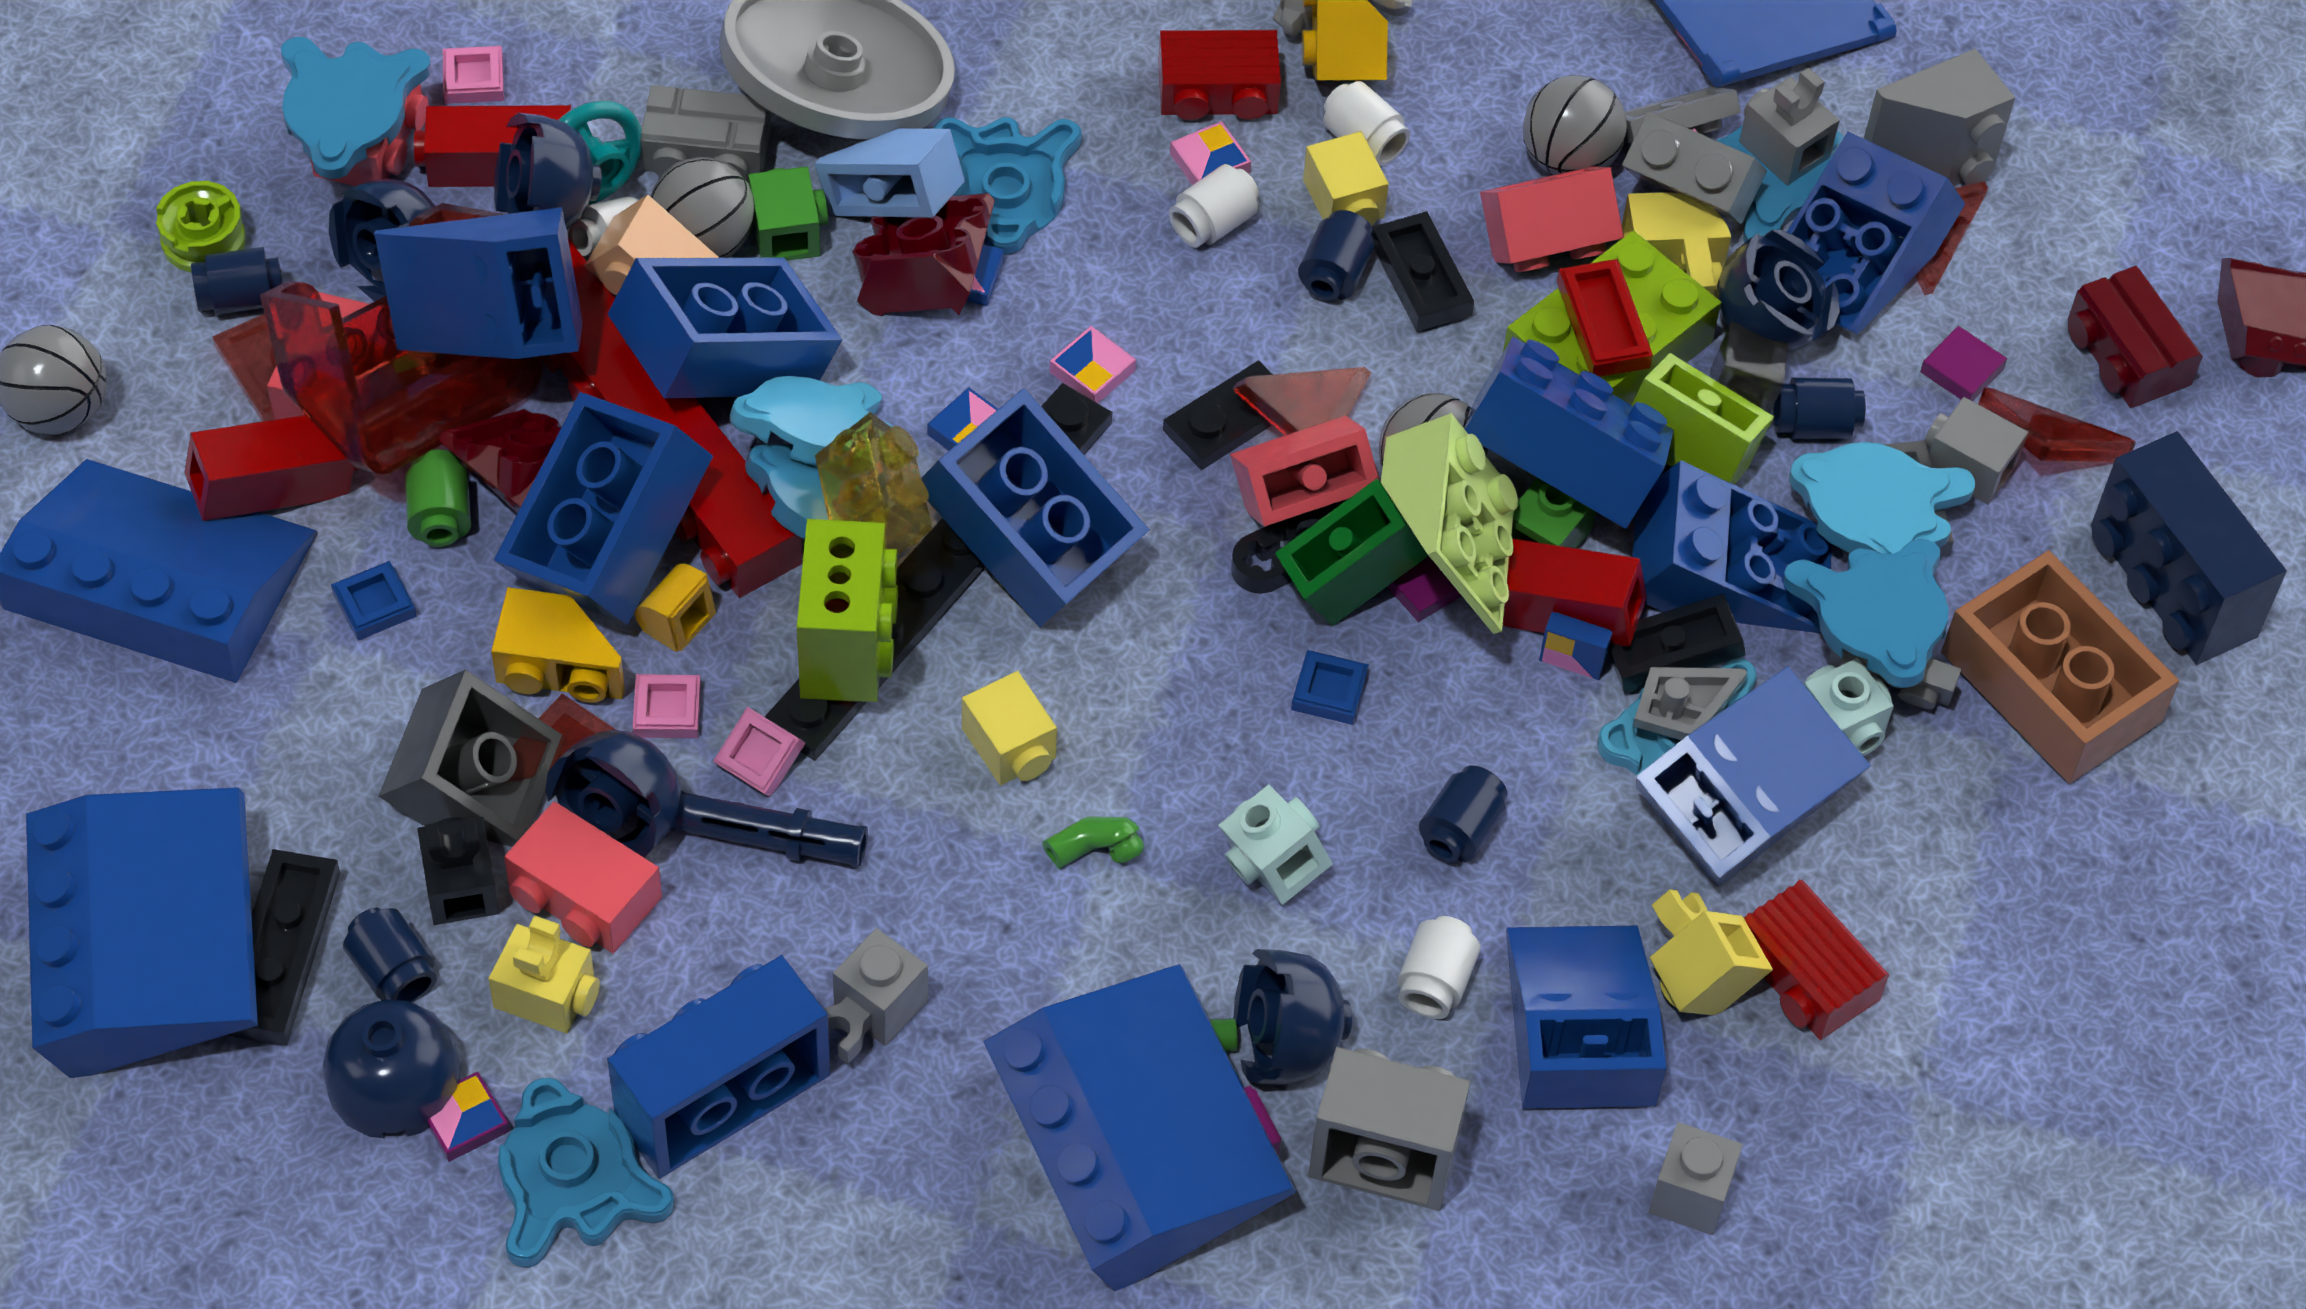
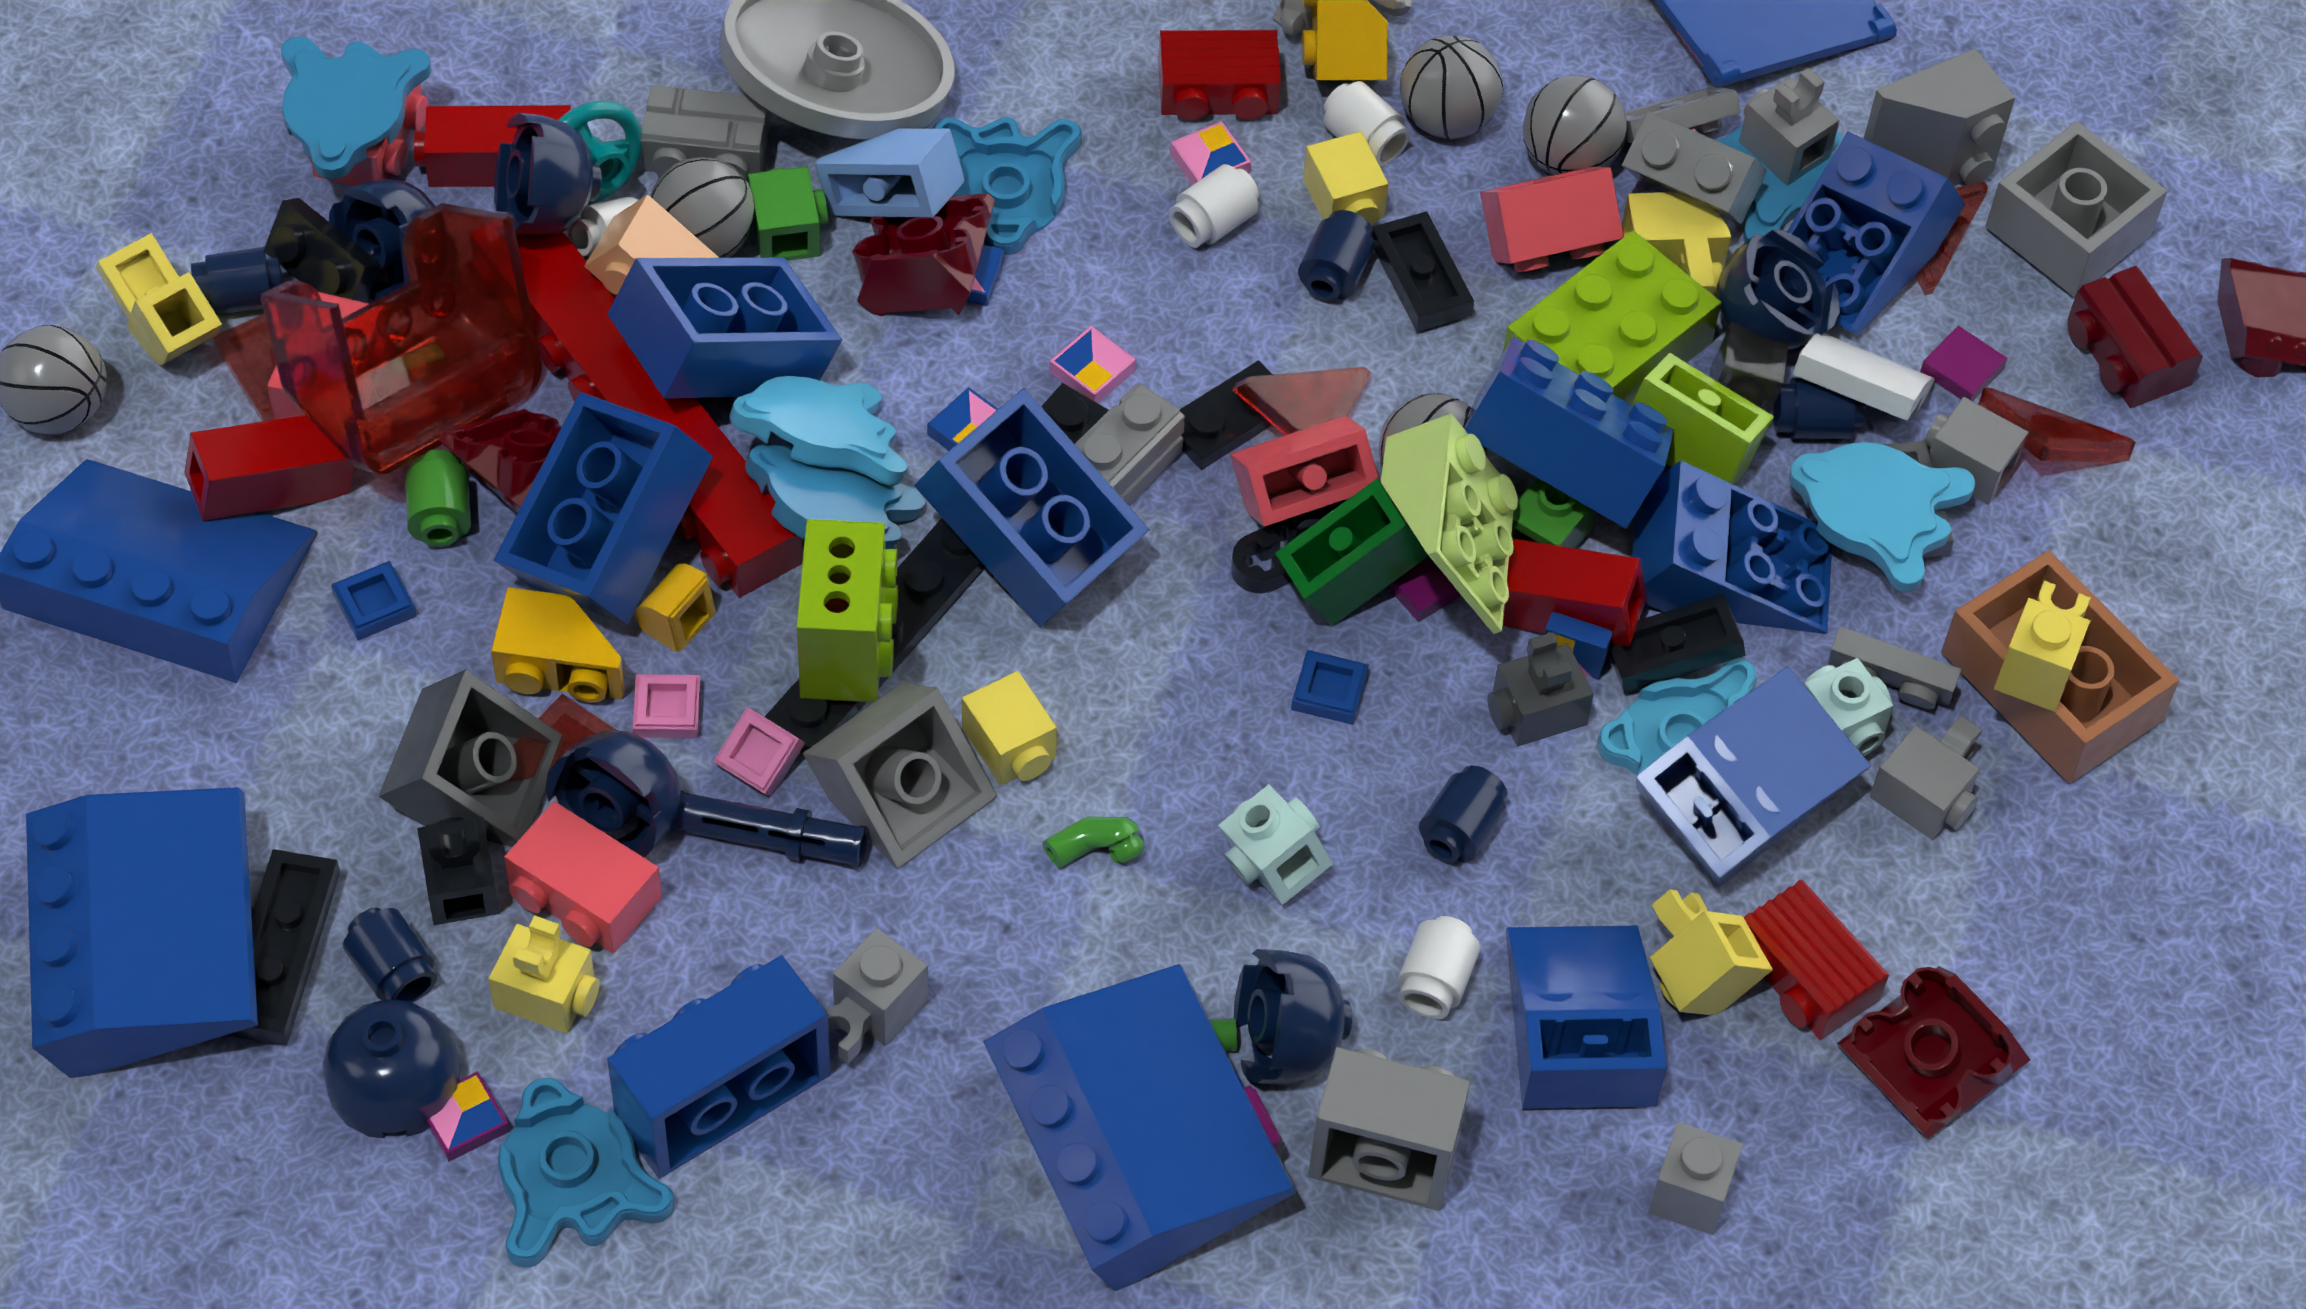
(161, 308): none -> light yellow brick
(186, 211): lime wheel -> none
(320, 253): none -> black plate
(473, 74): bright pink tile -> none
(483, 286): blue slope -> none
(875, 477): clear yellow brick -> none
(902, 771): none -> light grey slope
(1134, 441): none -> light grey brick
(1451, 86): none -> light grey piece
(1540, 692): none -> dark grey brick
(1604, 318): red tile -> none
(1685, 698): light grey piece -> none
(1863, 376): none -> white slope
(1879, 608): dark azure tile -> none
(1930, 779): none -> light grey brick
(1934, 1049): none -> dark red slope
(2043, 650): none -> light yellow brick
(2075, 208): none -> light grey brick
(2186, 548): dark blue brick -> none

